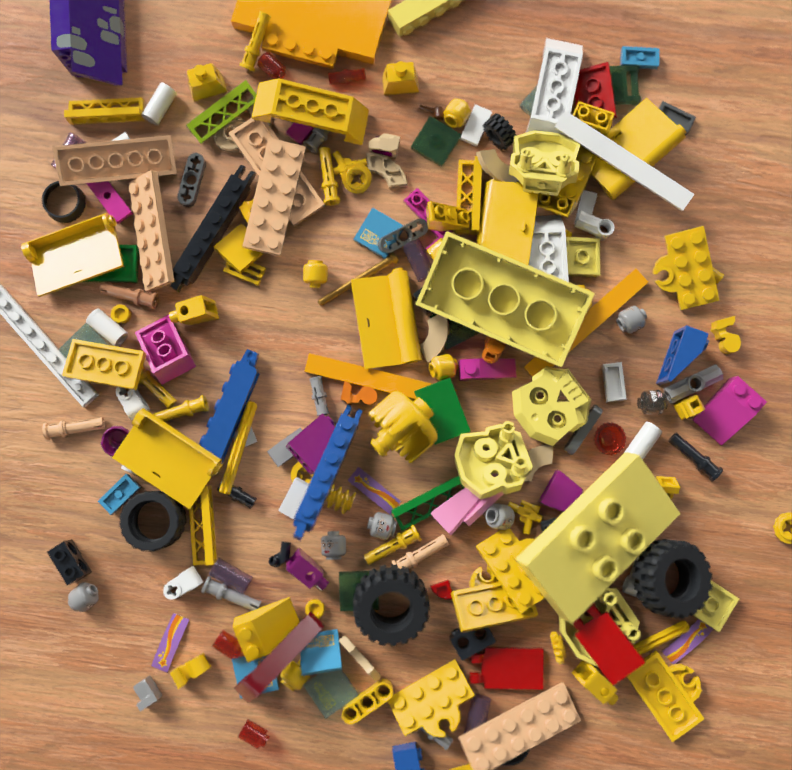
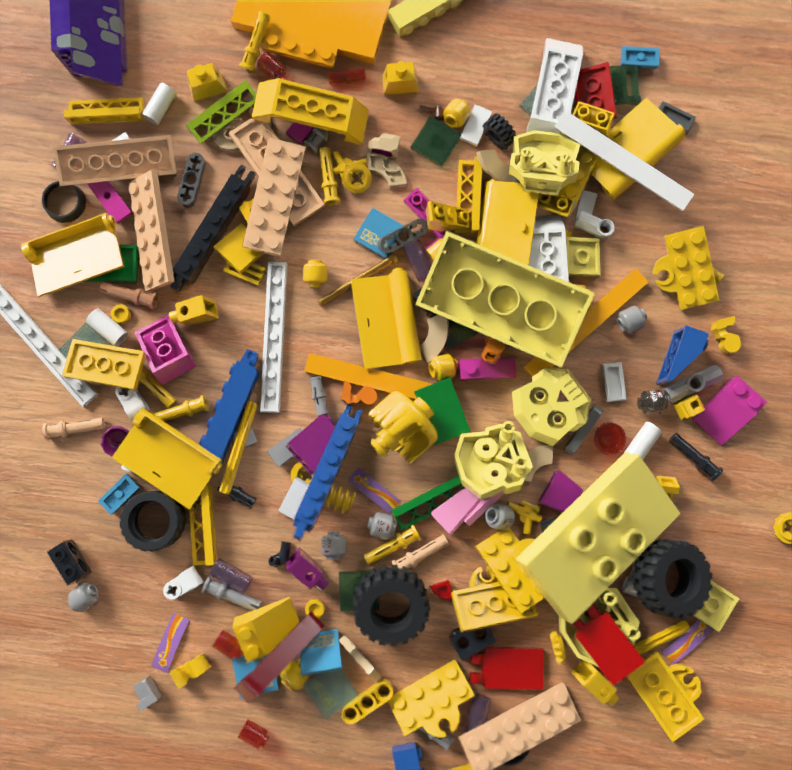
(273, 337): none -> white tile

